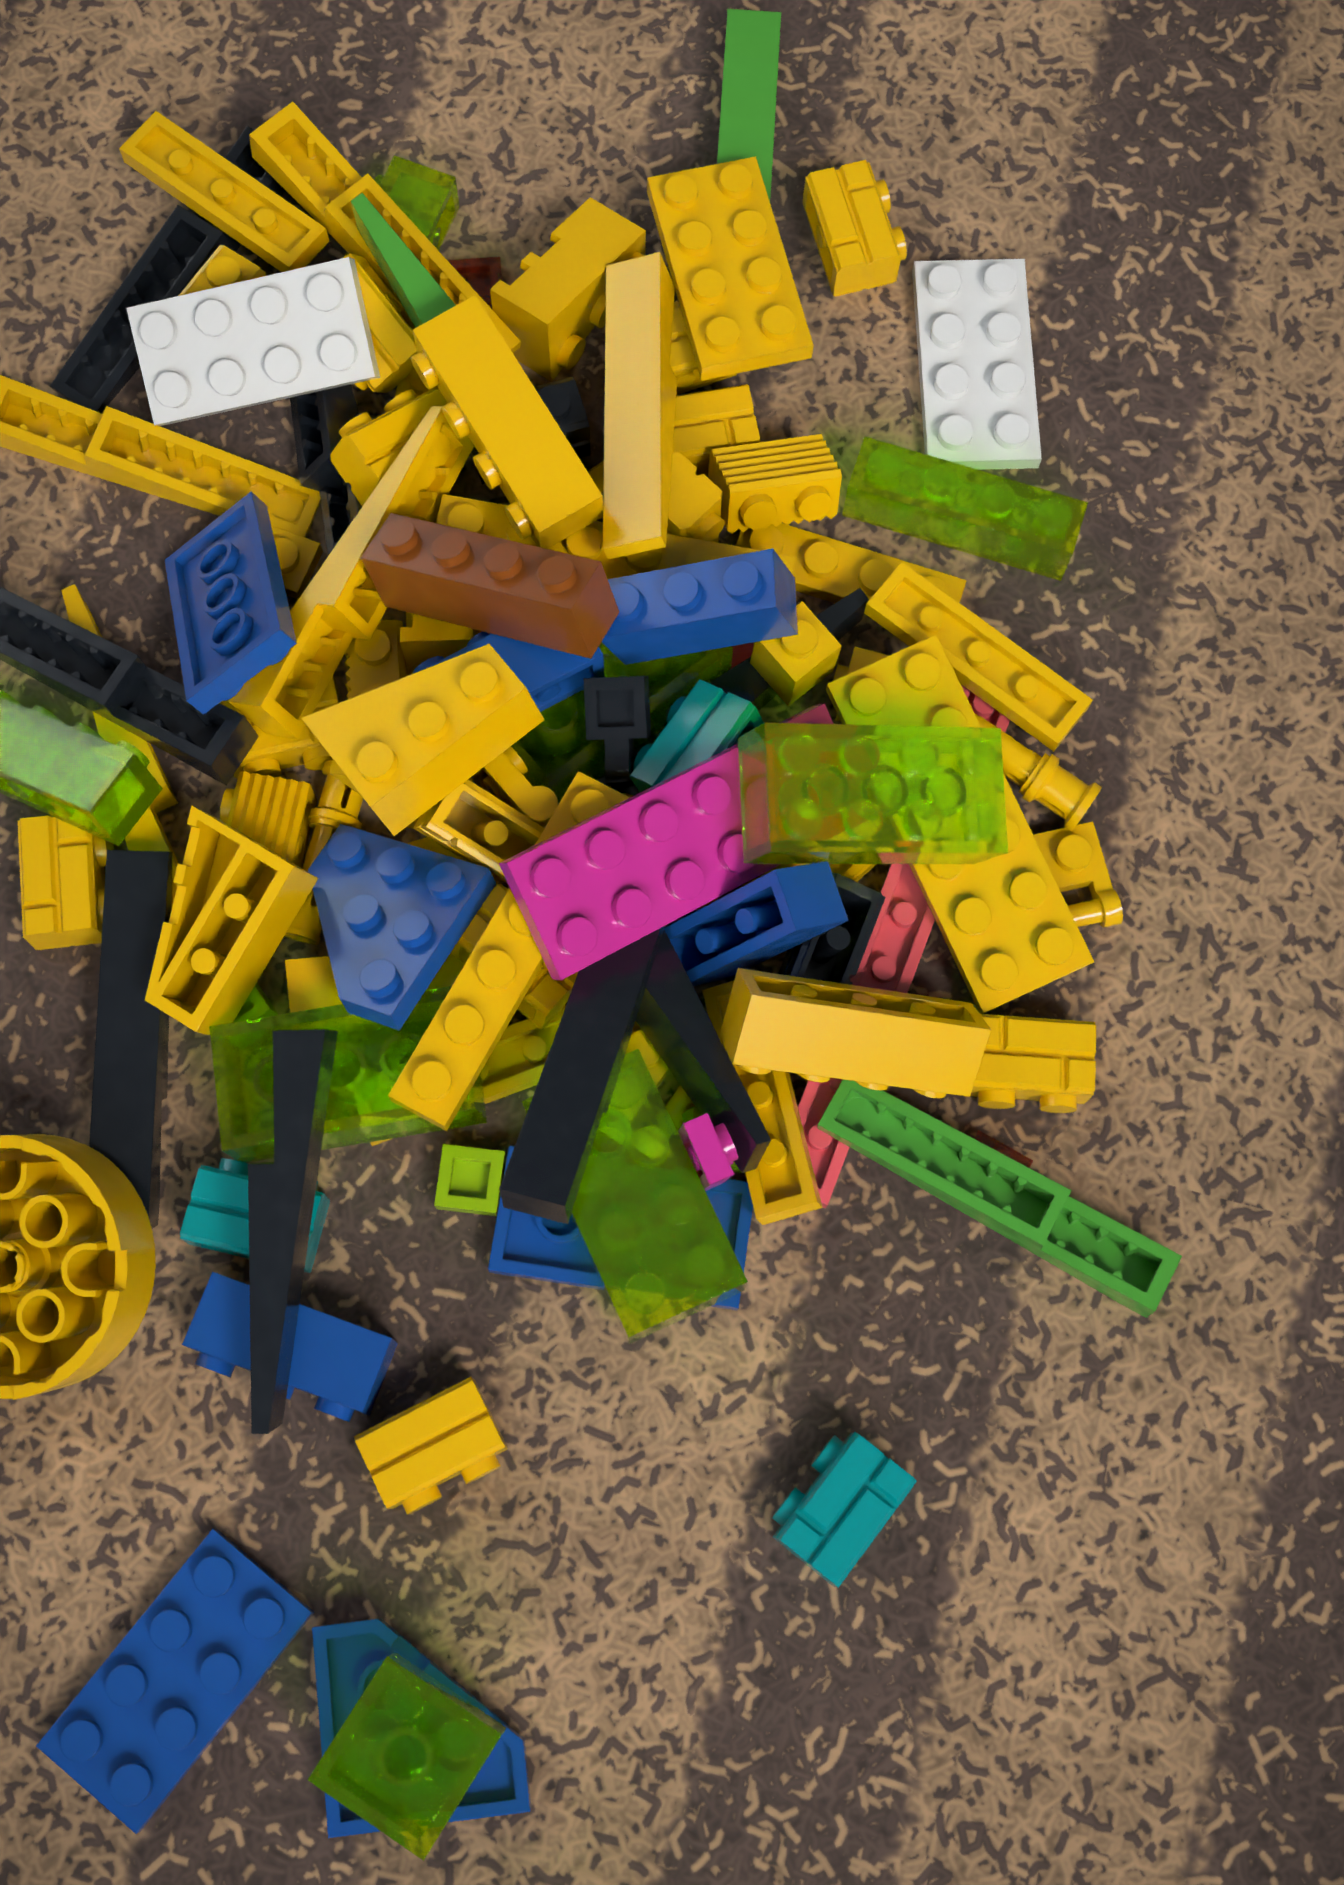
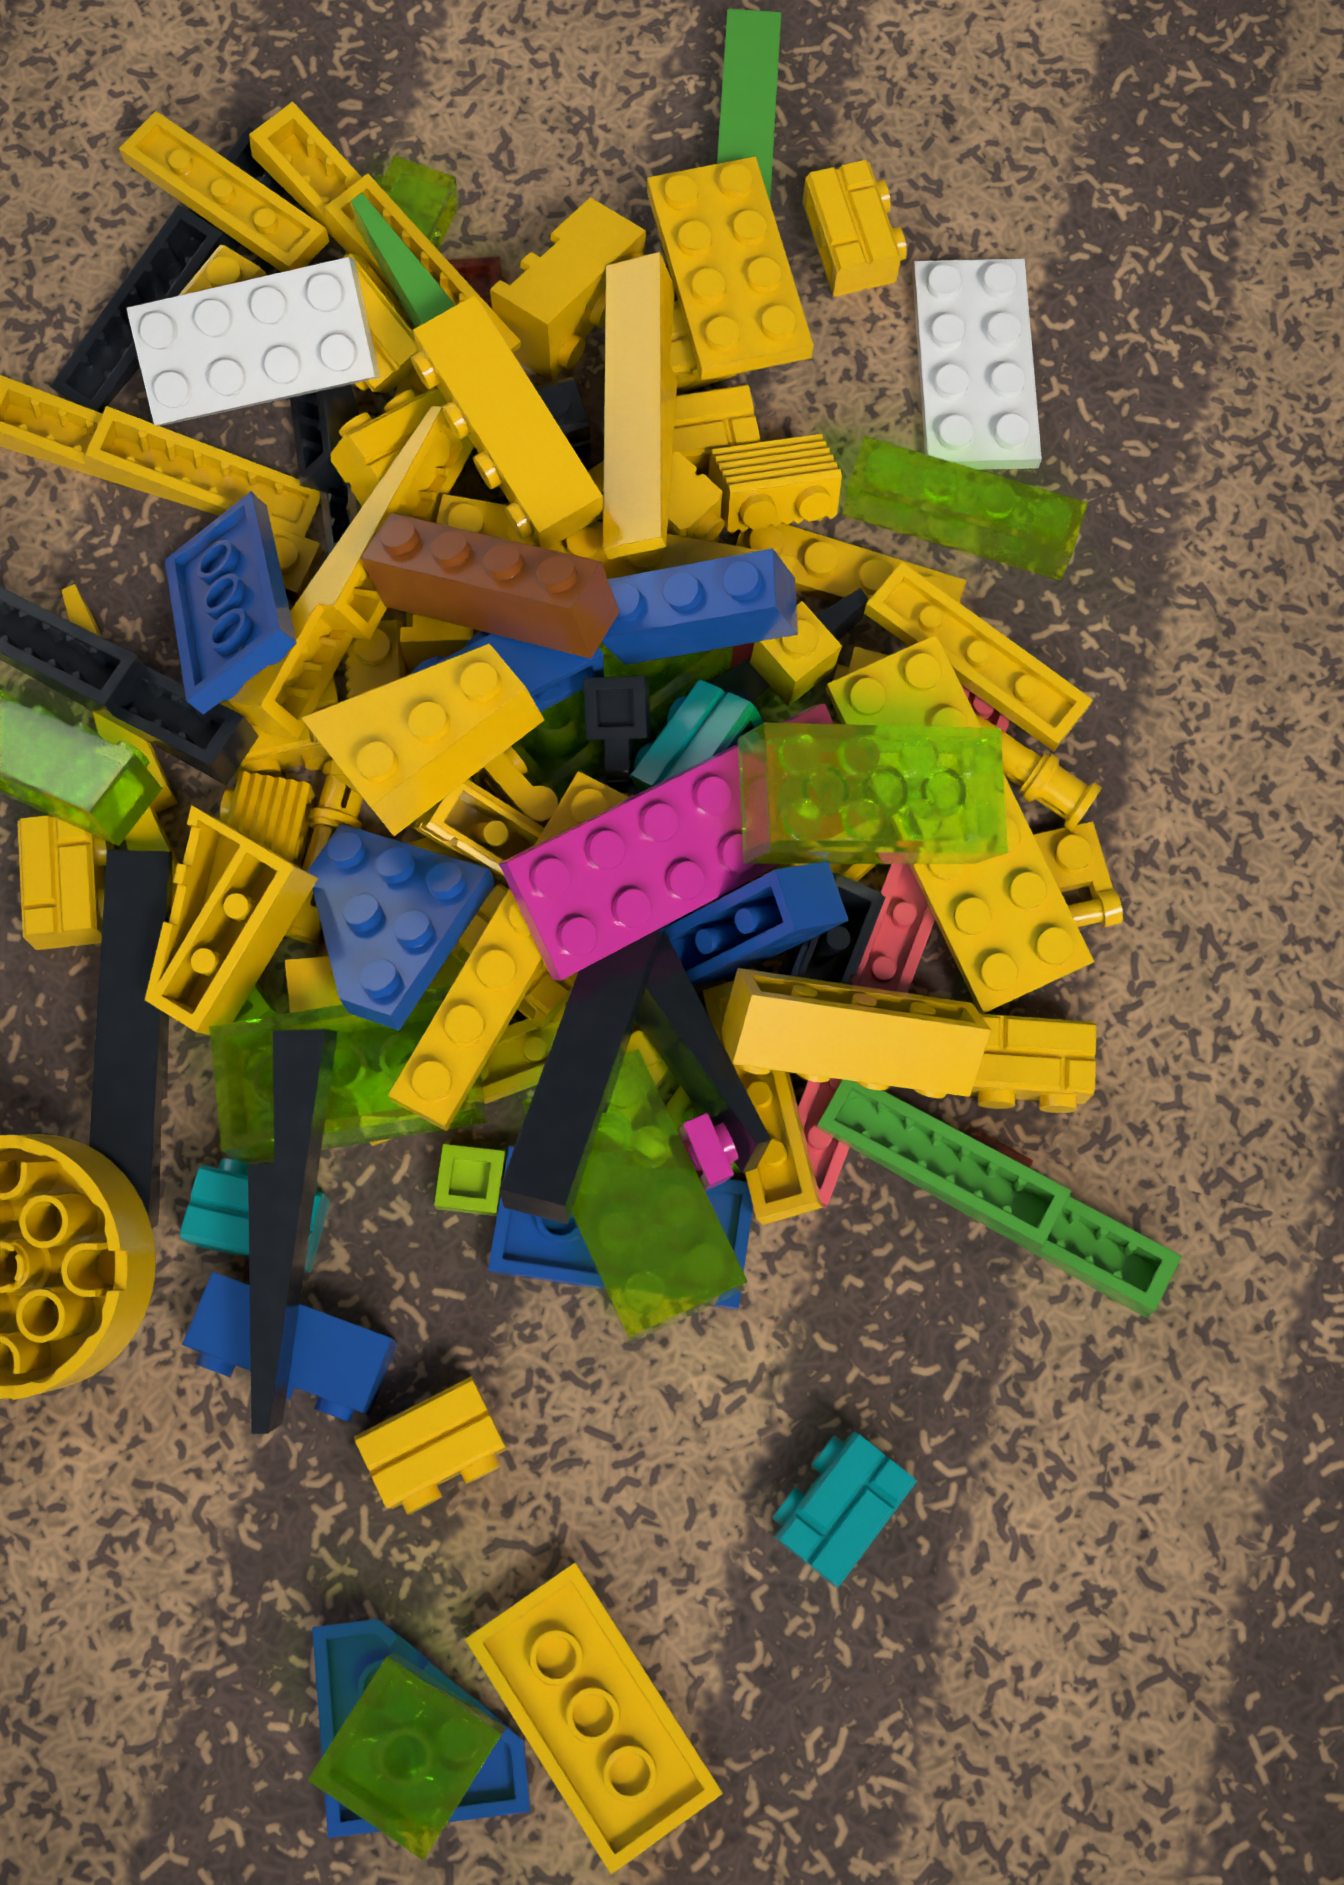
(175, 1680): blue plate -> none
(594, 1717): none -> yellow plate

